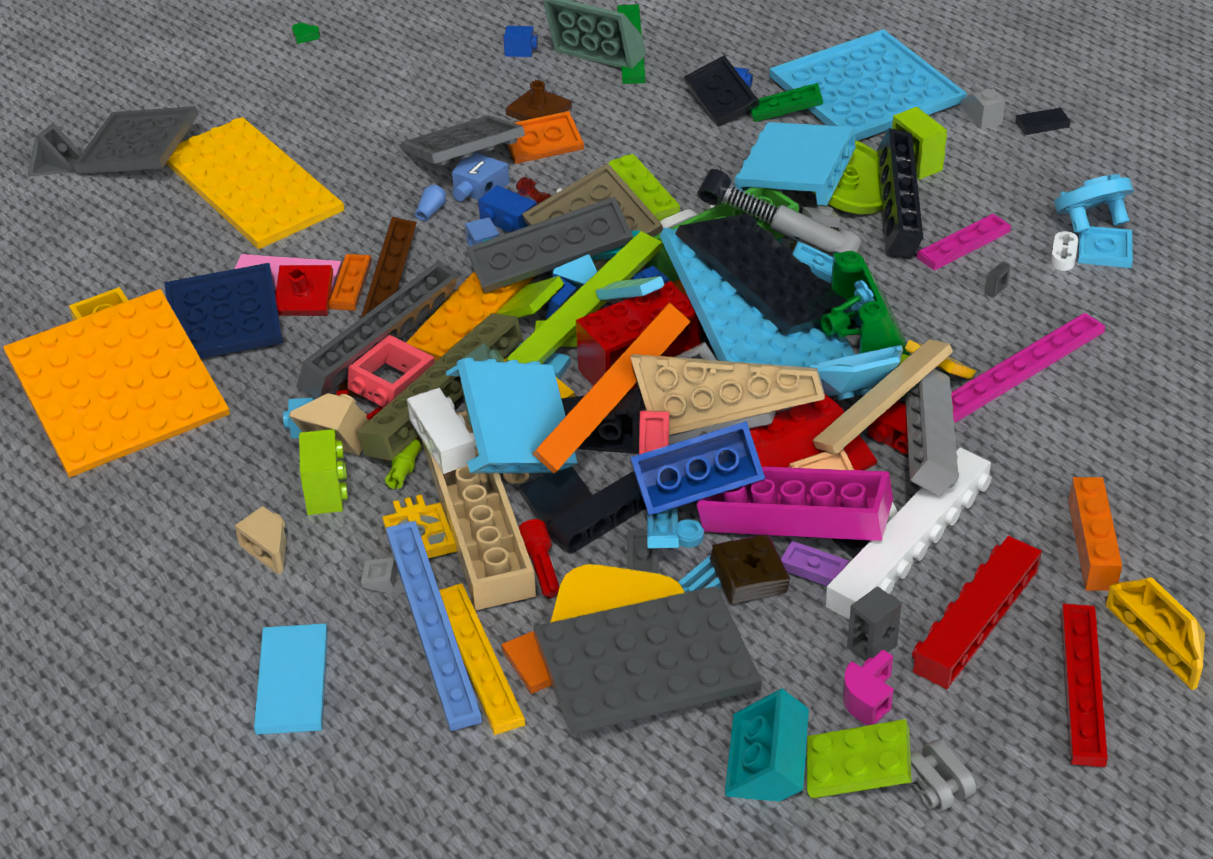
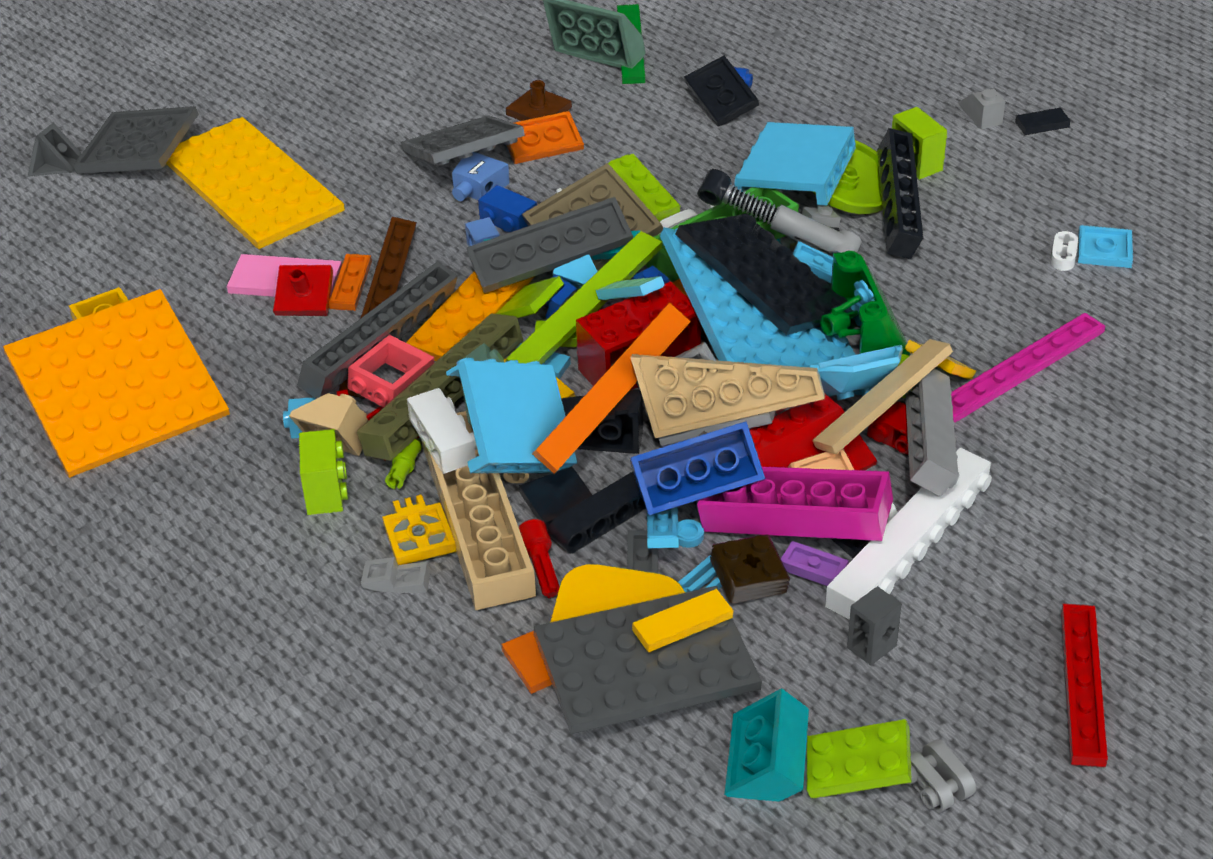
(227, 310): dark blue plate -> none
(264, 538): tan slope -> none
(291, 679): medium azure tile -> none
(304, 33): green tile -> none
(431, 200): medium blue cone -> none
(433, 627): medium blue plate -> none
(481, 662): yellow tile -> none
(520, 41): blue brick -> none
(527, 187): clear red bar -> none
(653, 430): coral tile -> none
(682, 620): none -> yellow tile
(787, 102): green tile -> none
(865, 691): dark pink brick -> none
(869, 83): medium azure plate -> none
(963, 241): dark pink tile -> none
(976, 612): red brick -> none
(997, 279): flat silver tile -> none
(1094, 193): medium azure piece -> none
(1094, 533): orange brick -> none
(1161, 625): yellow wedge -> none

